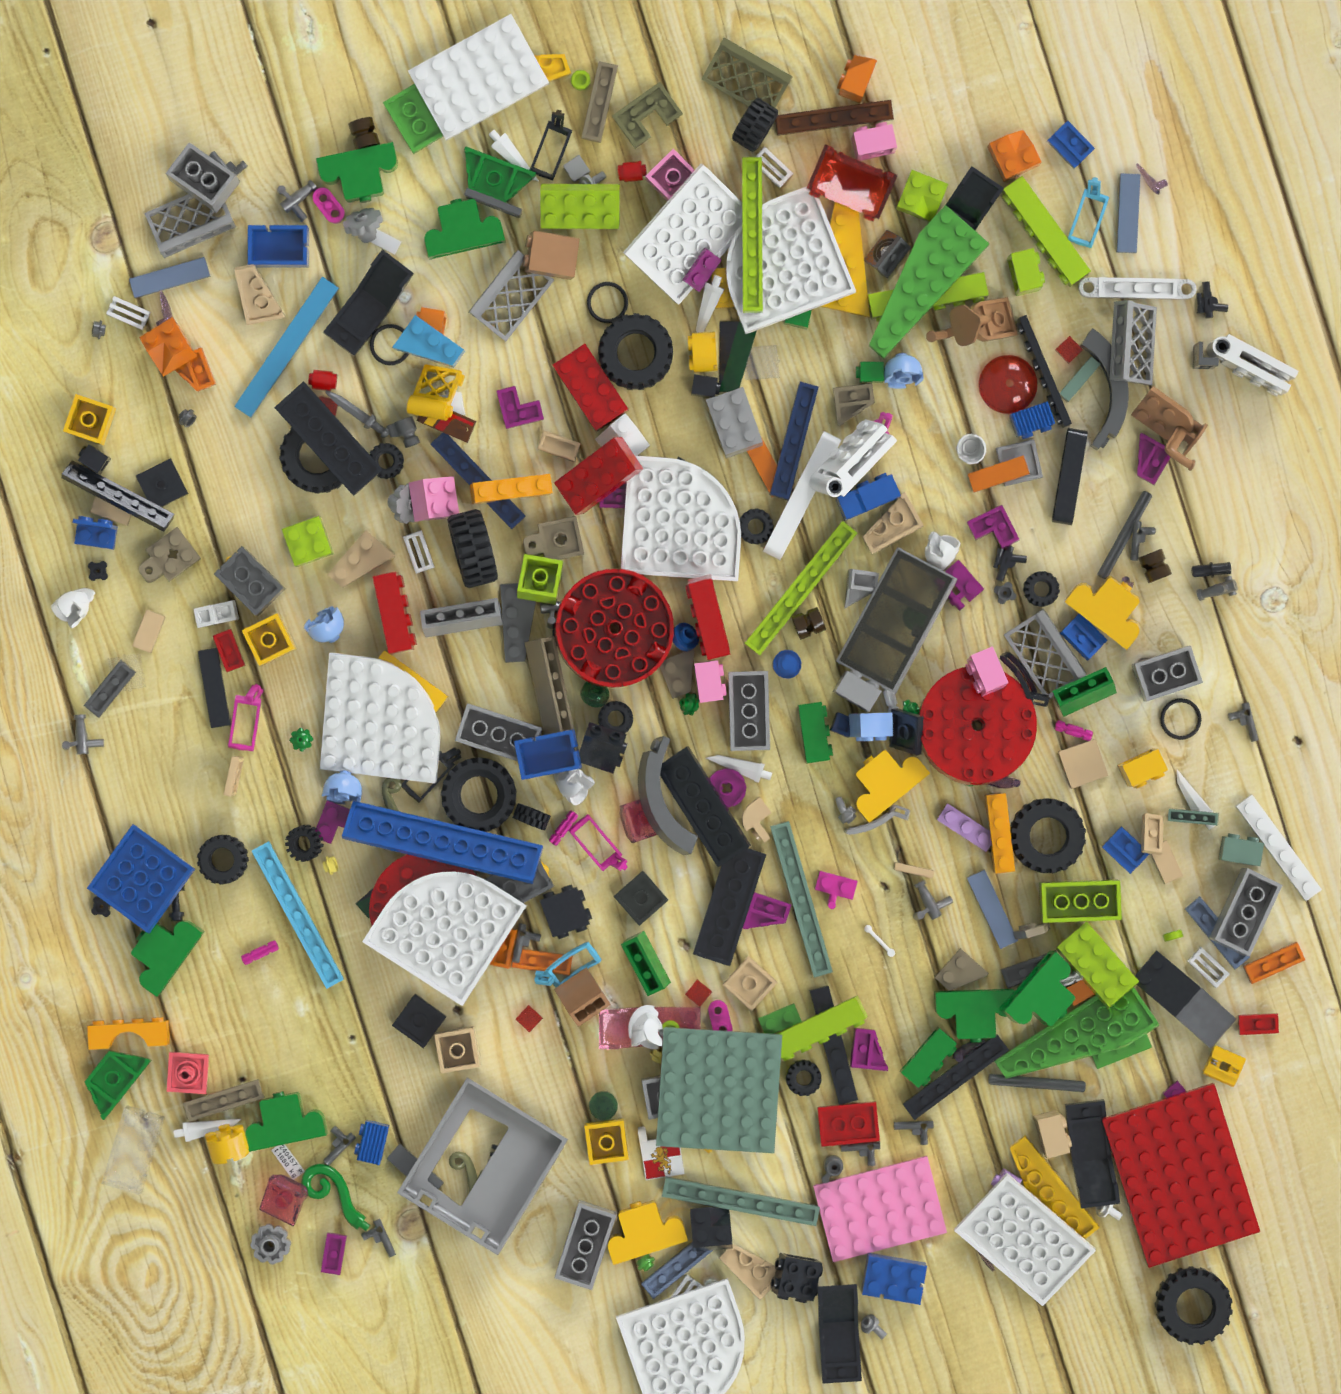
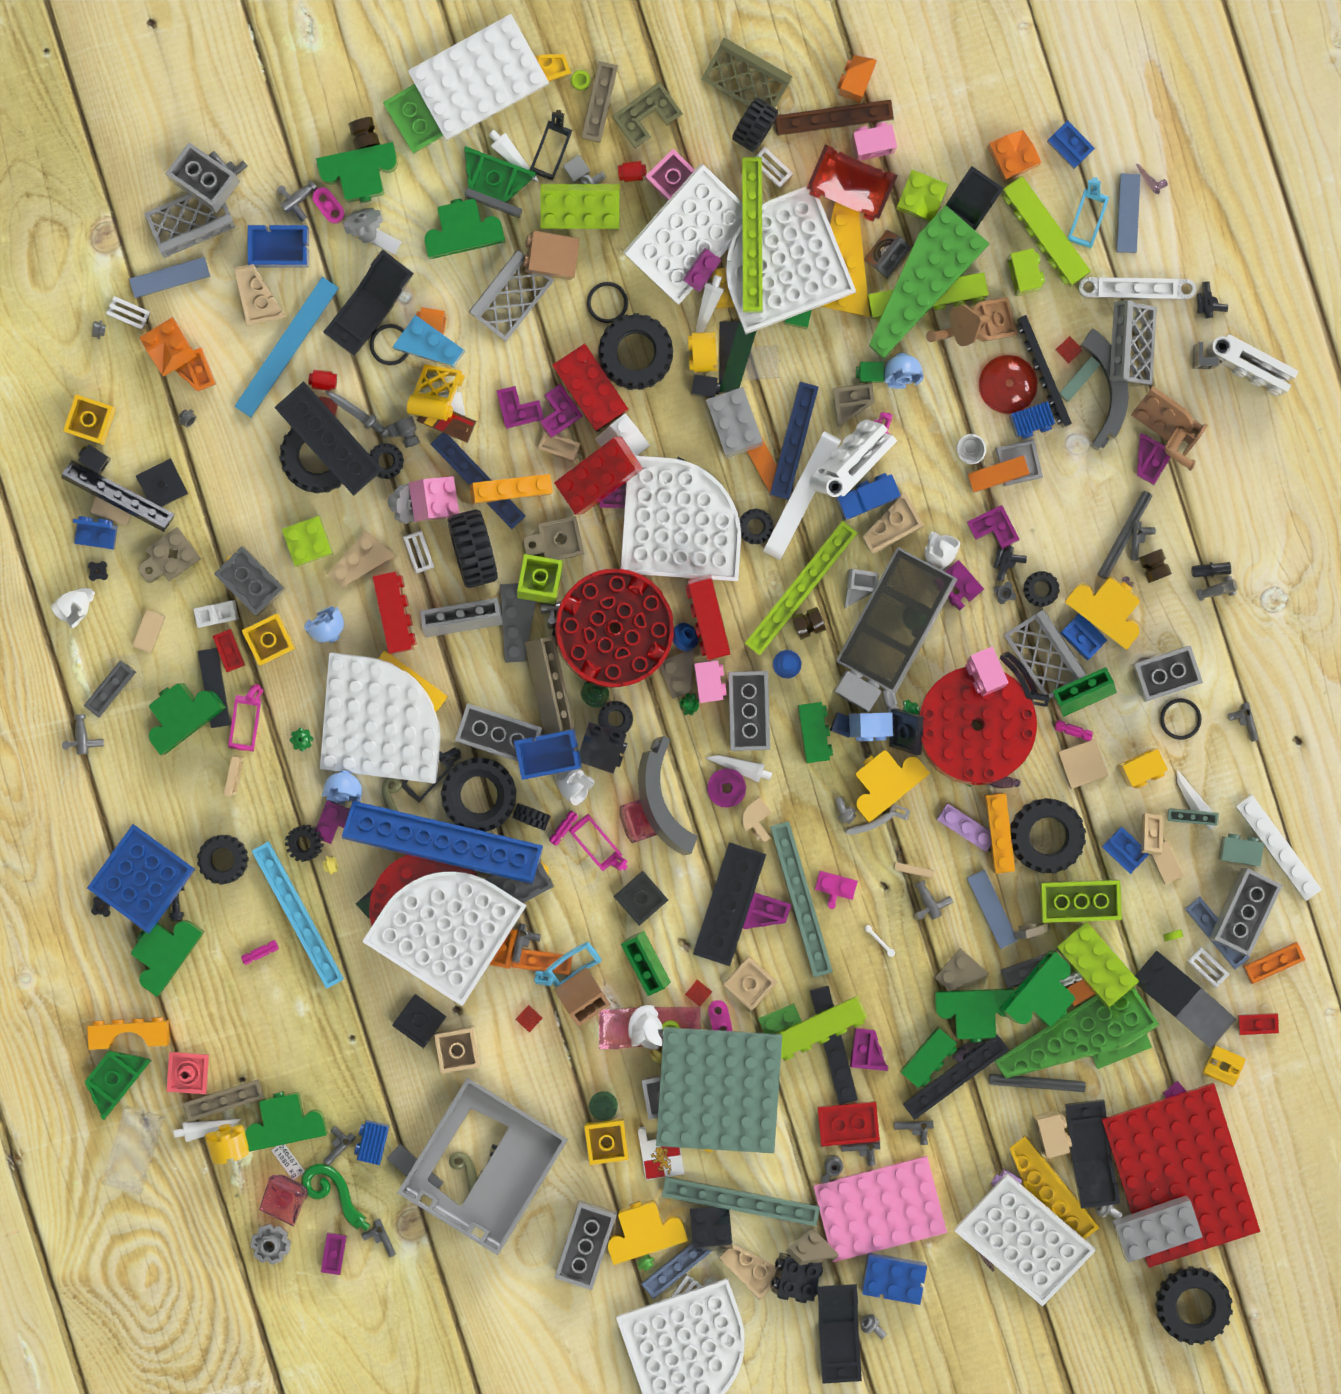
(166, 310): bar -> none
(181, 715): none -> green brick
(564, 412): none -> magenta plate
(565, 911): black brick -> none
(703, 807): black plate -> none
(799, 1089): black tyre -> none
(811, 1248): none -> dark tan wing
(1069, 476): black beam -> none
(1157, 1229): none -> light grey brick

